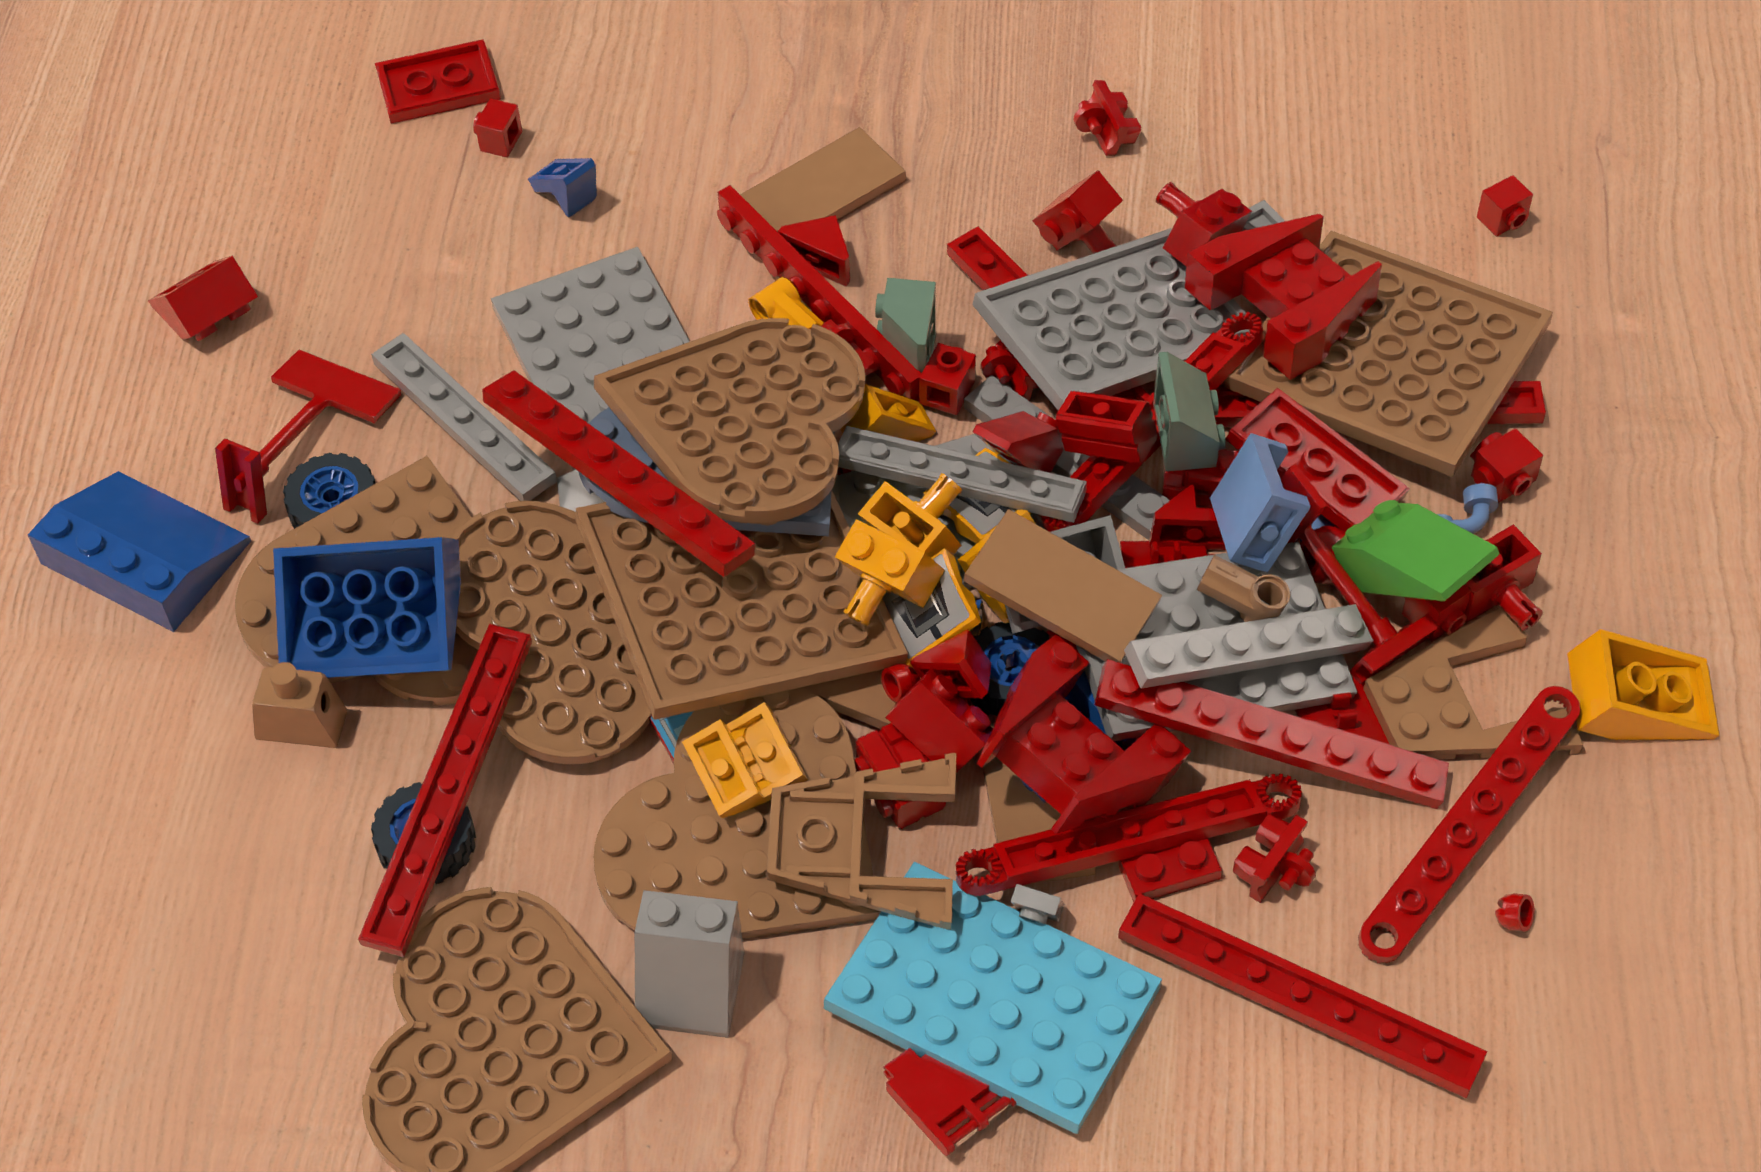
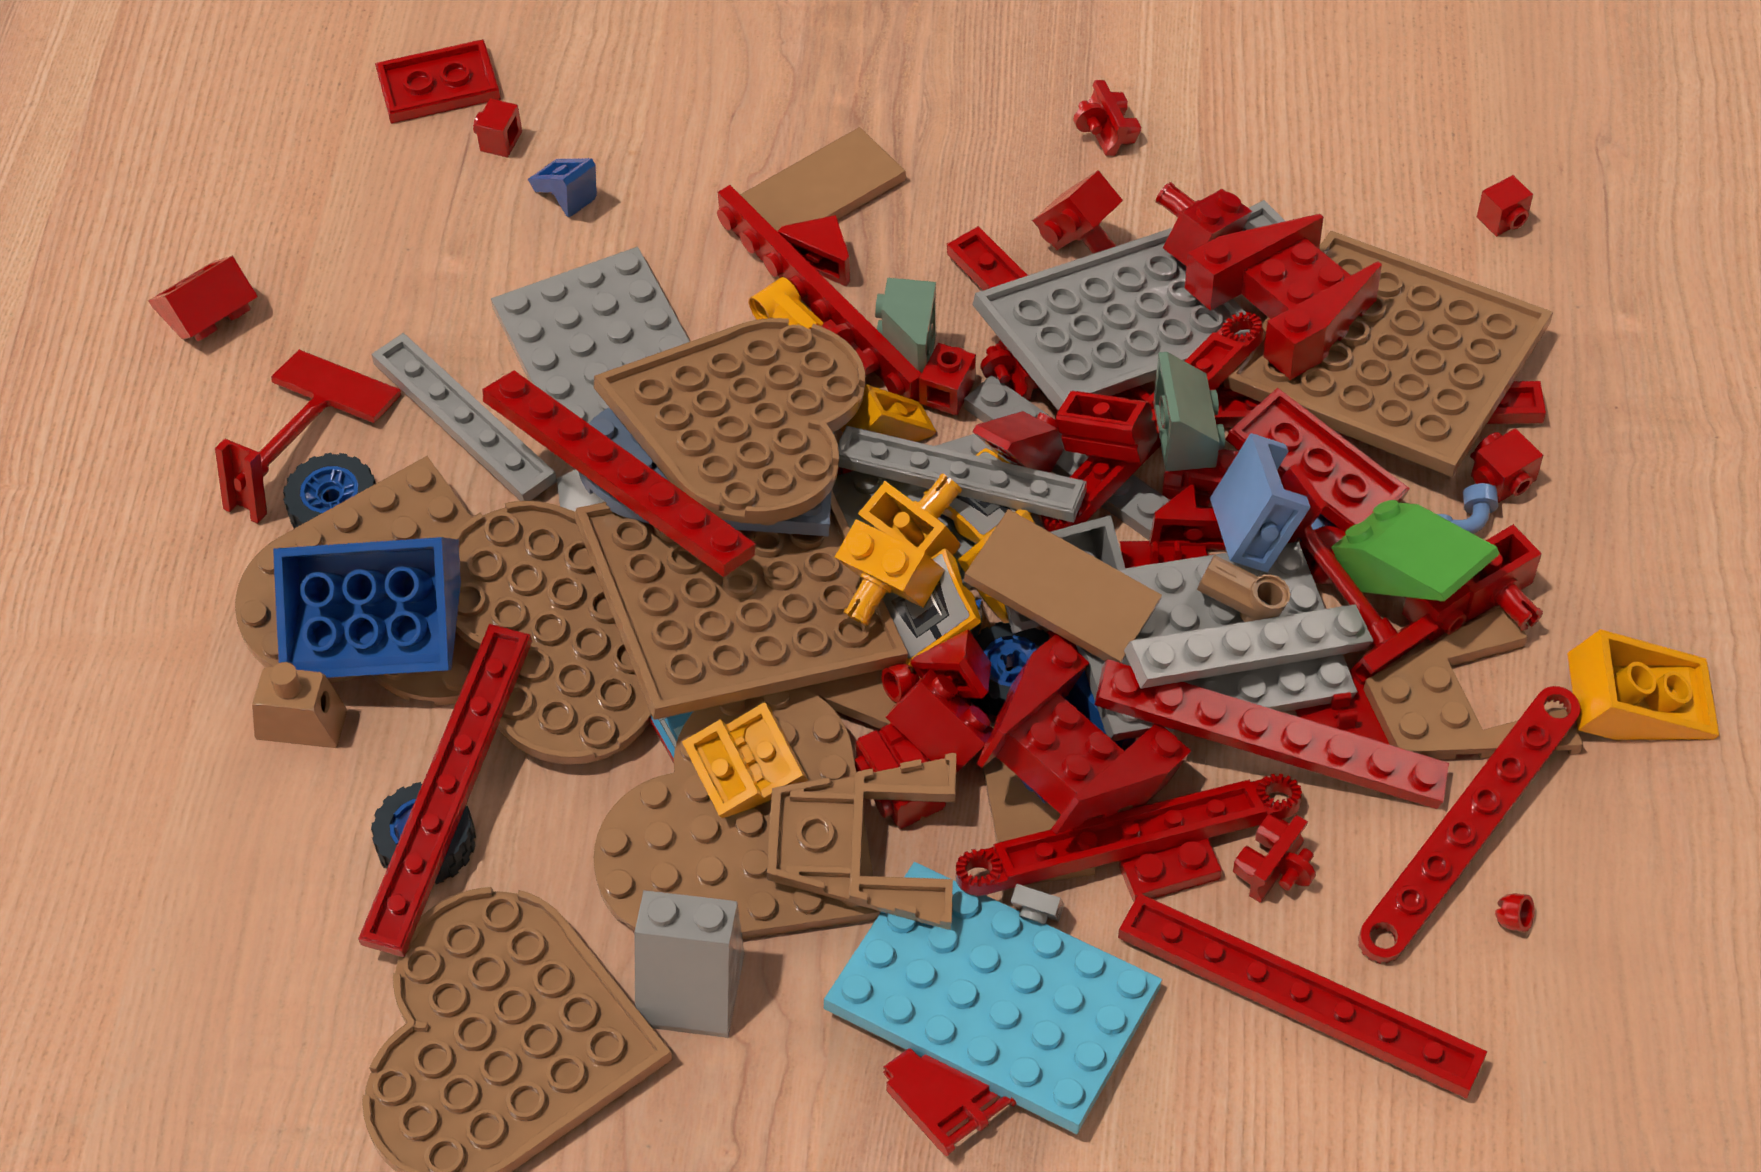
(137, 547): blue slope -> none

